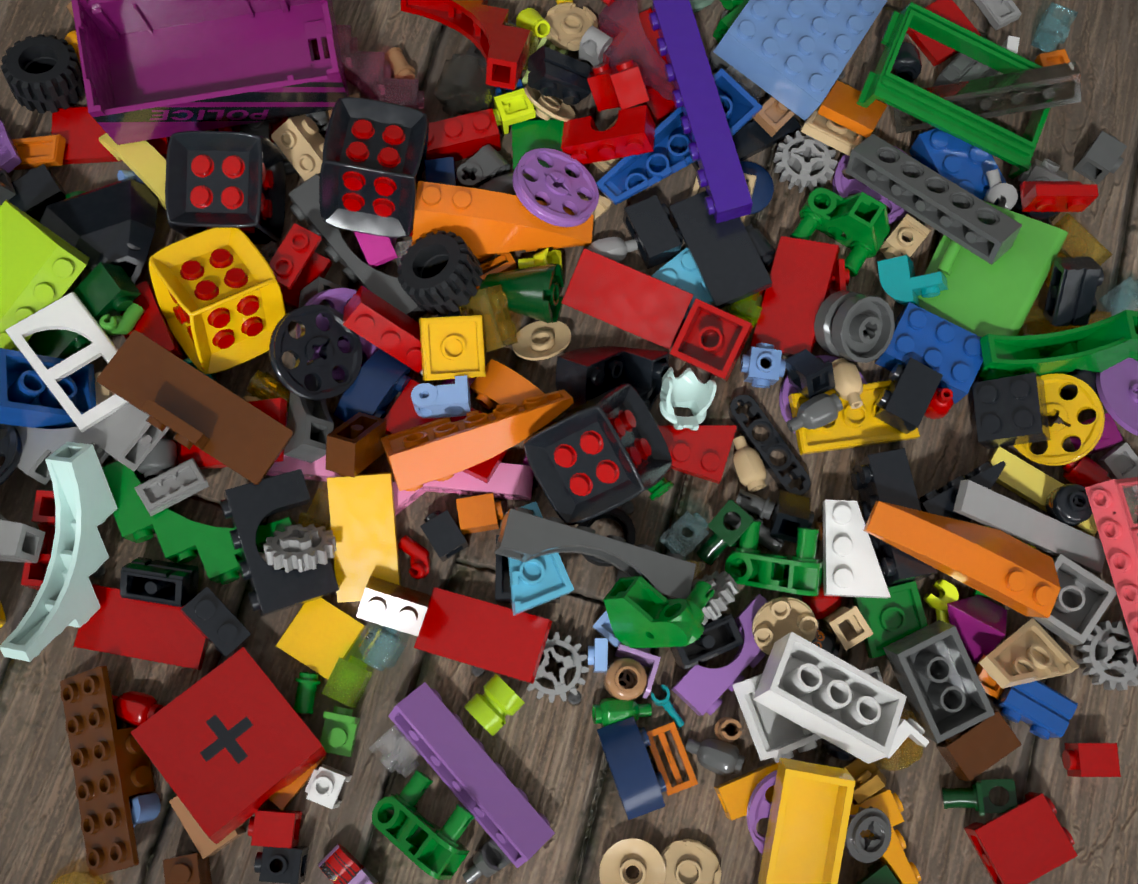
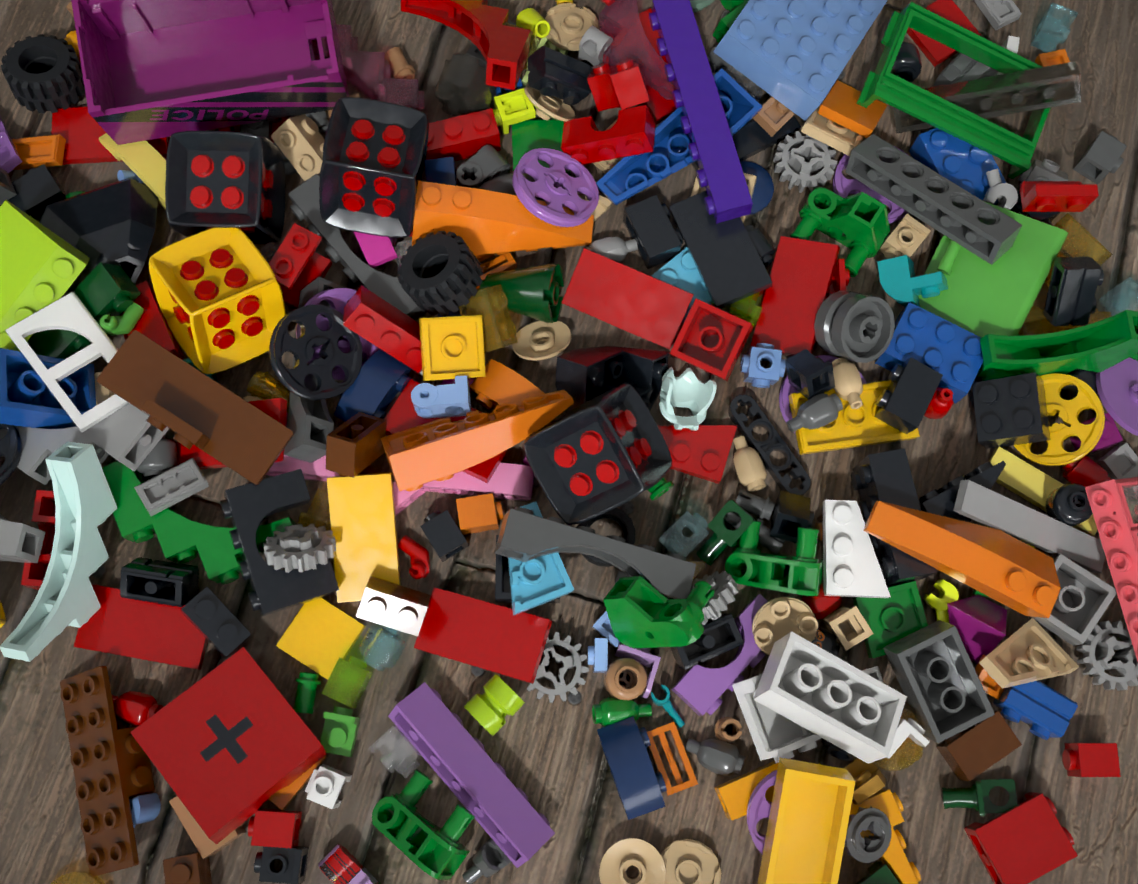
(541, 258): neon yellow piece -> none

